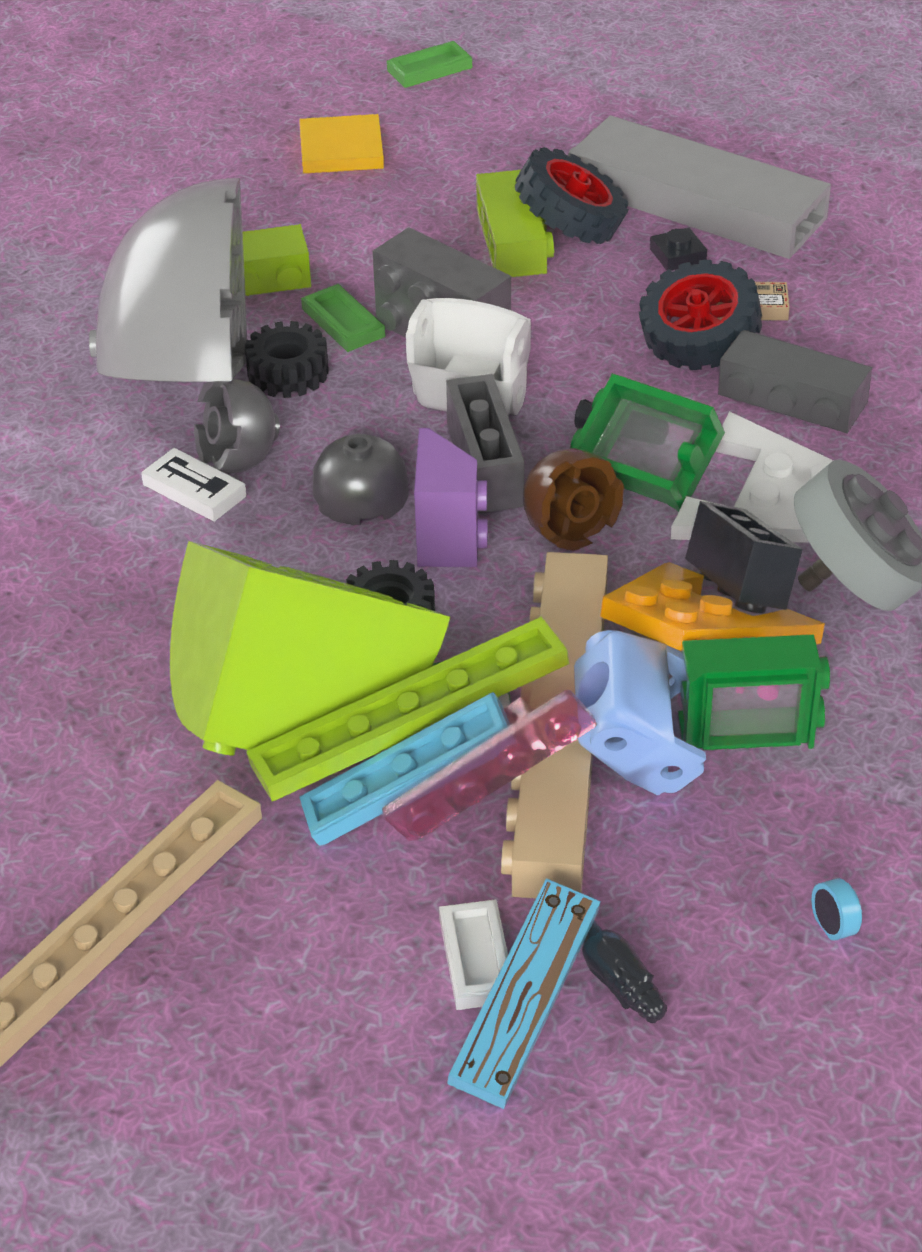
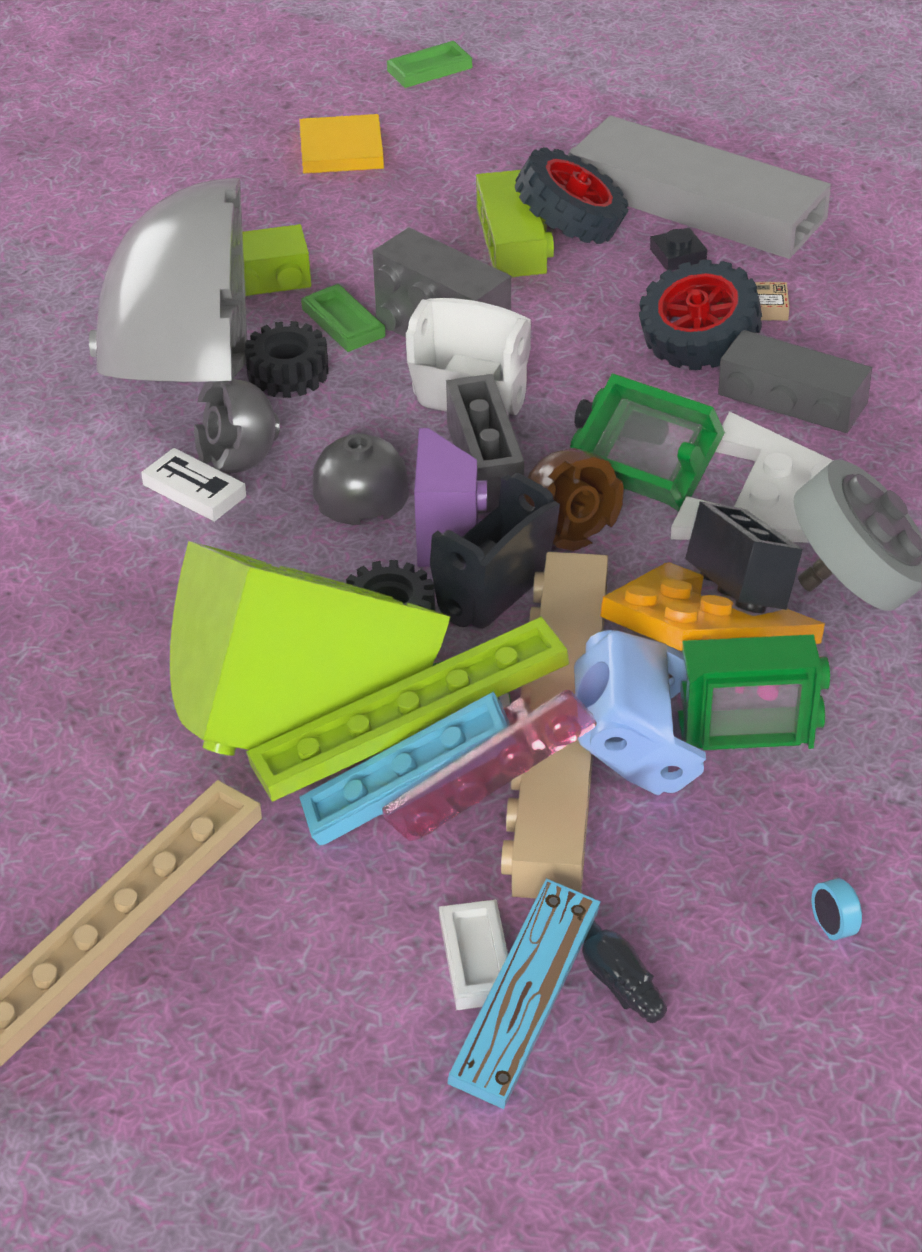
(497, 558): none -> black piece

